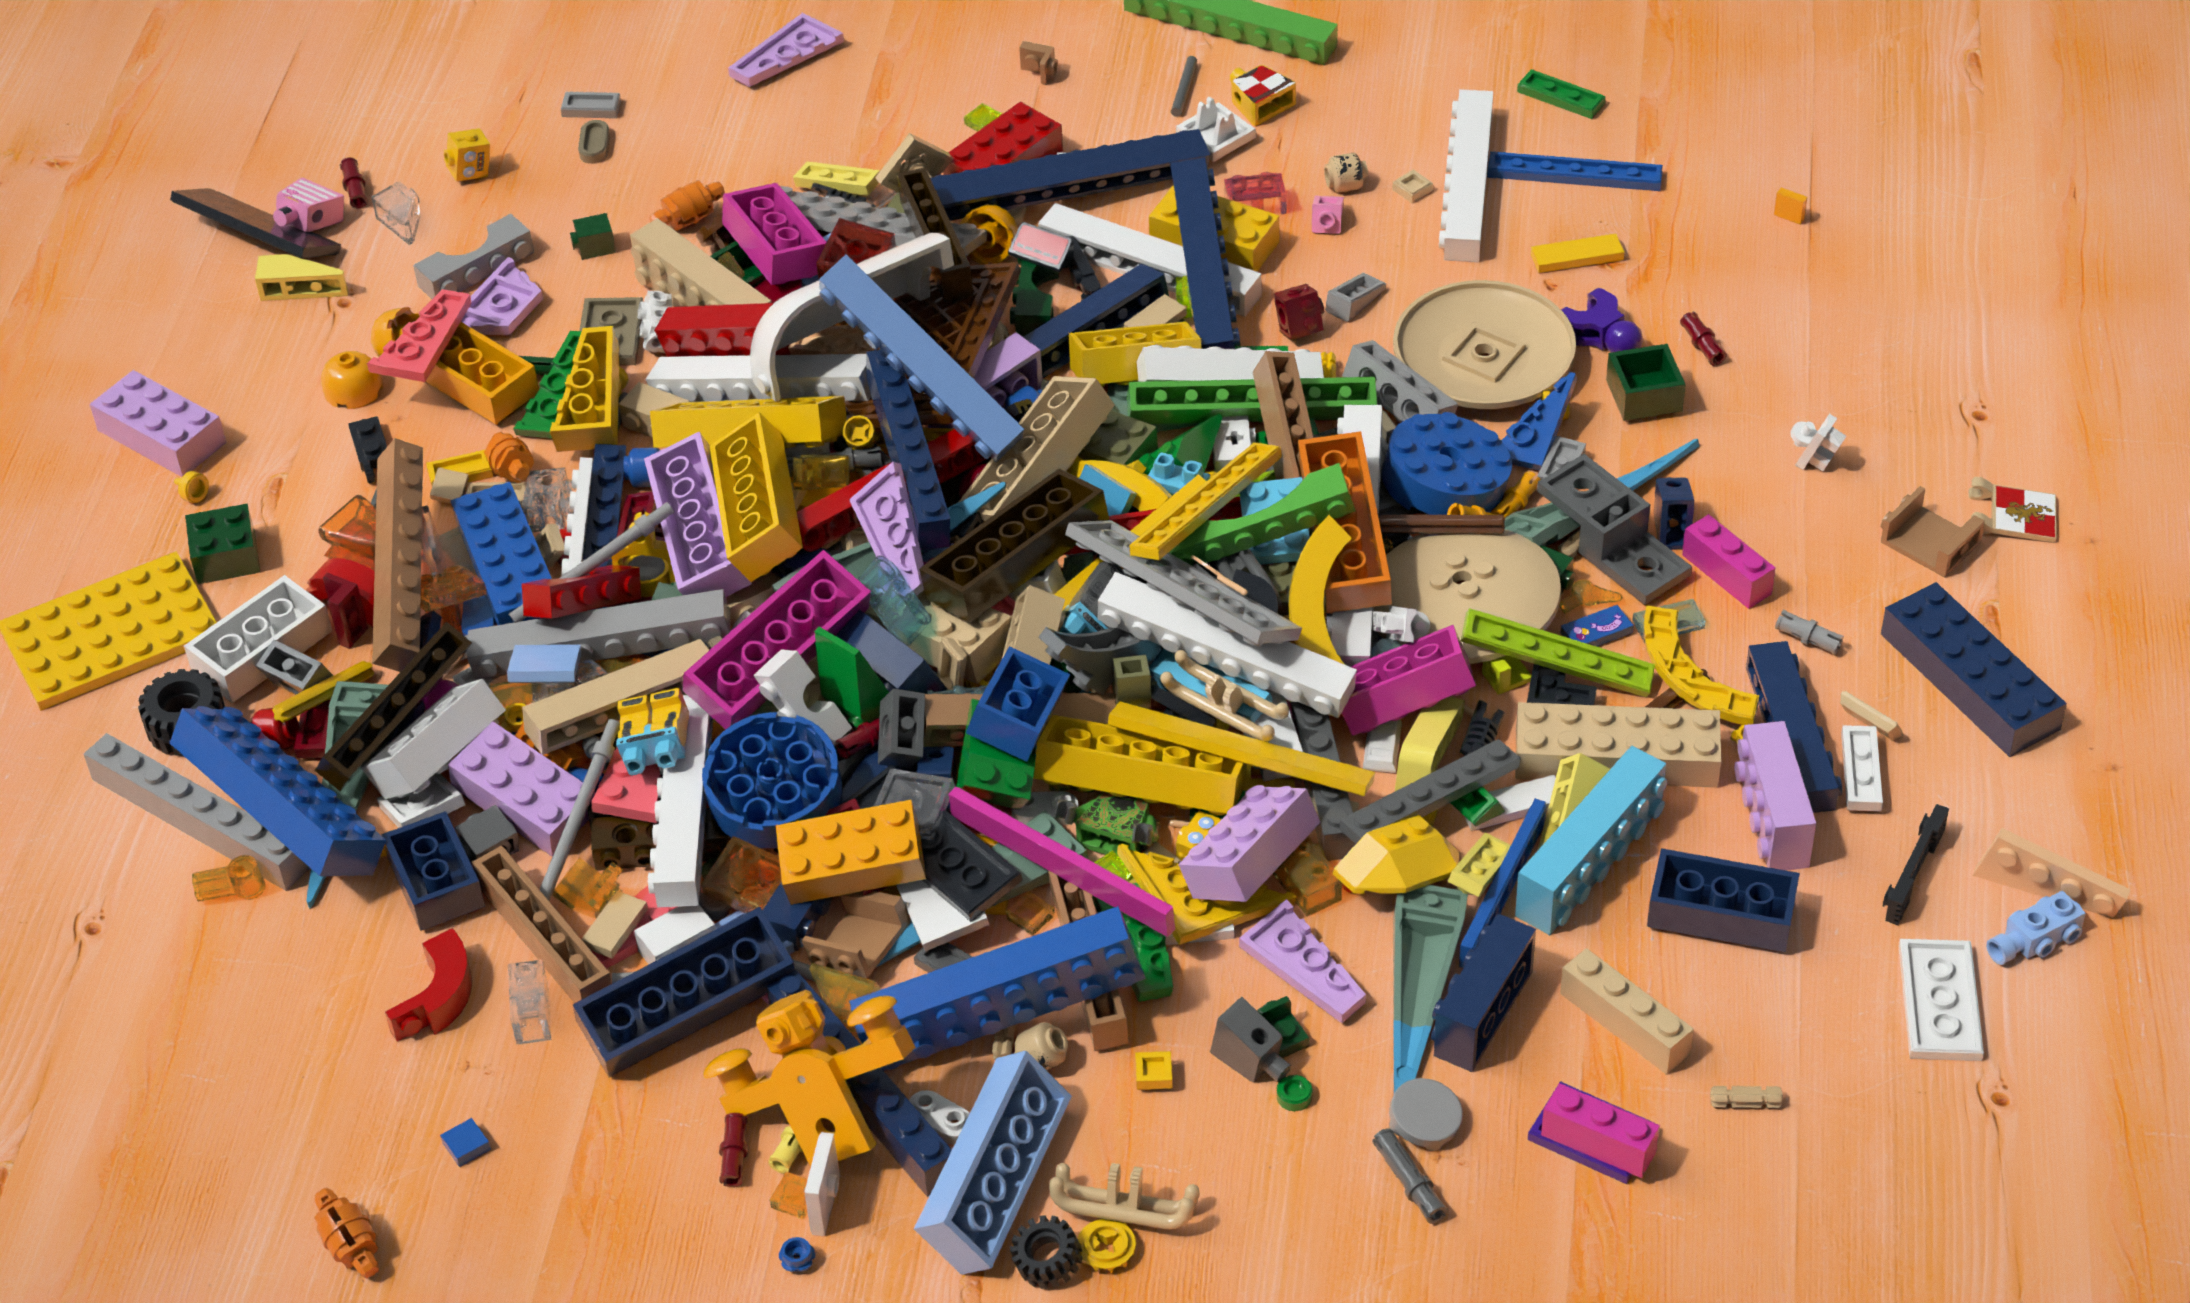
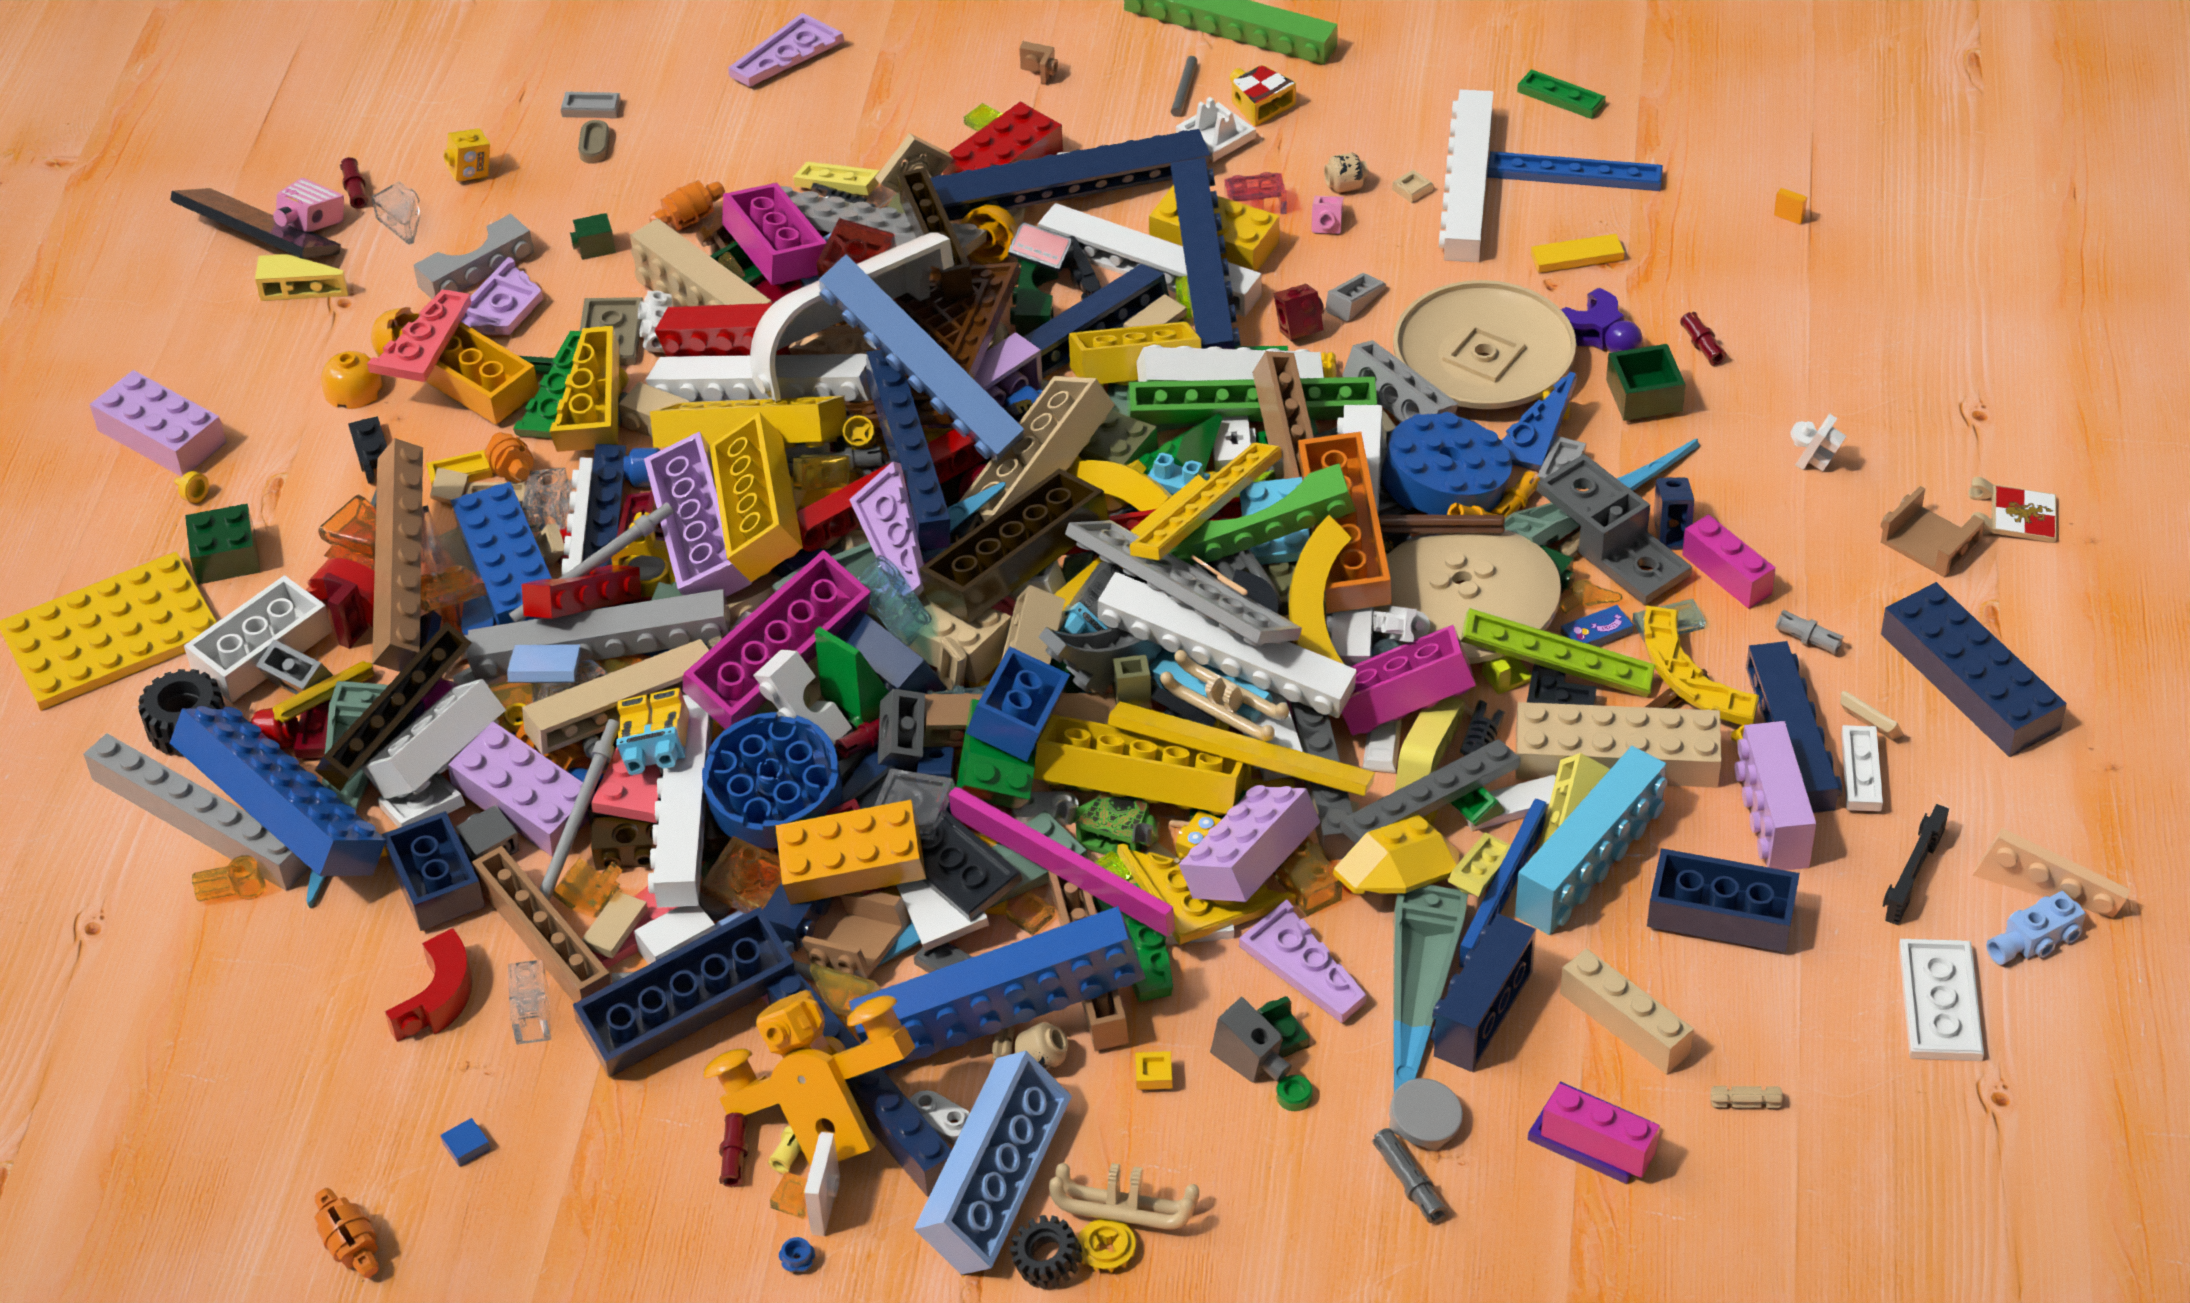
(1117, 496): dark azure tile -> none

